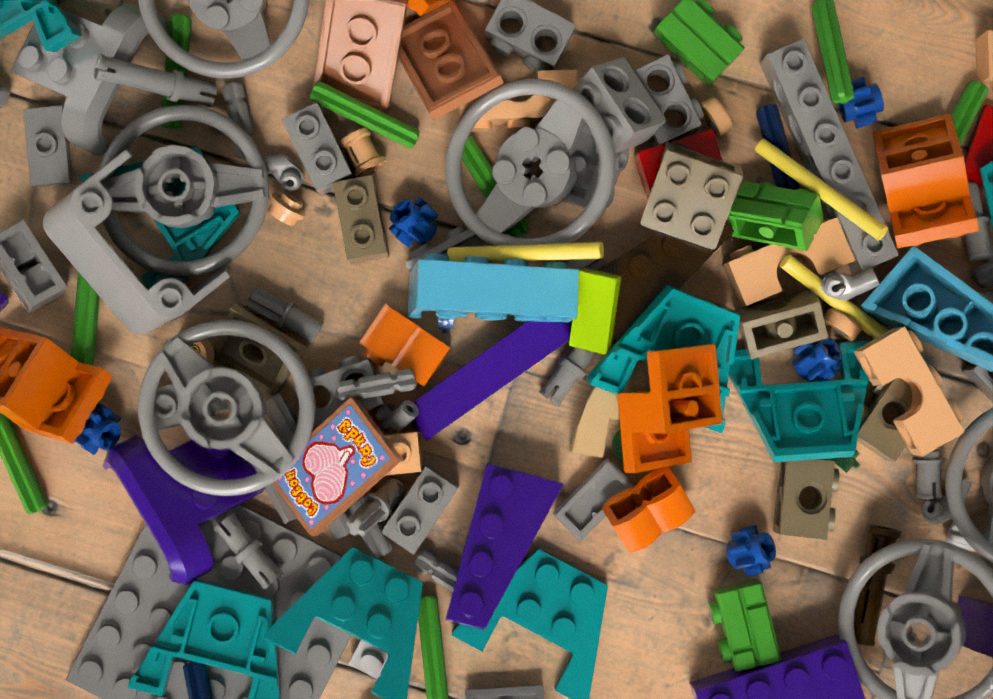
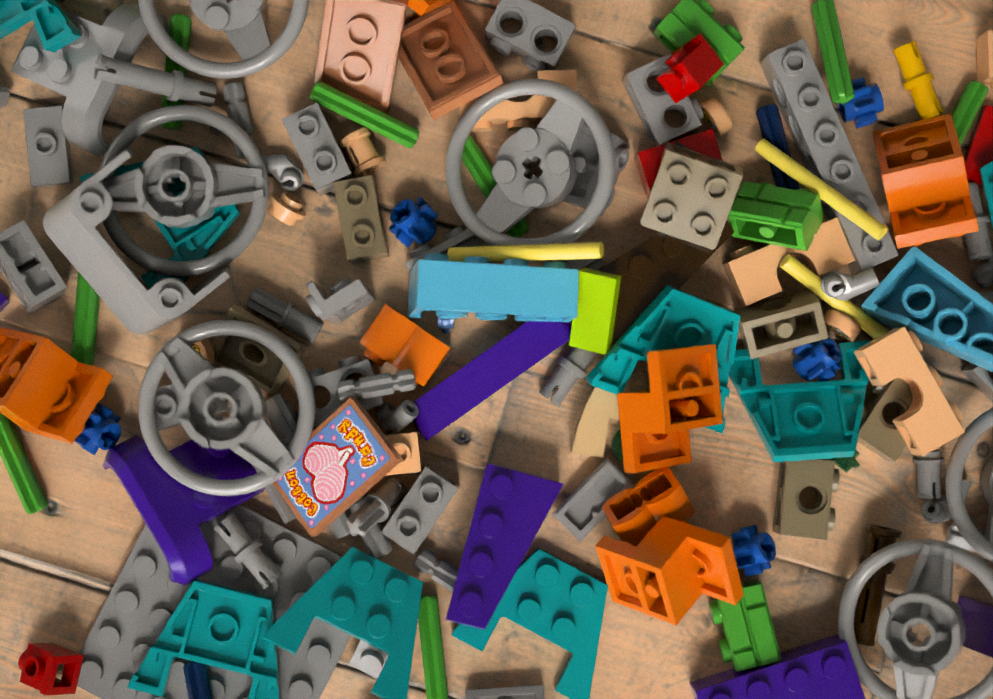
(40, 666): none -> red brick
(345, 301): none -> light grey bracket
(621, 103): light grey brick -> none
(670, 569): none -> orange bracket
(689, 68): none -> red brick
(918, 80): none -> yellow pin

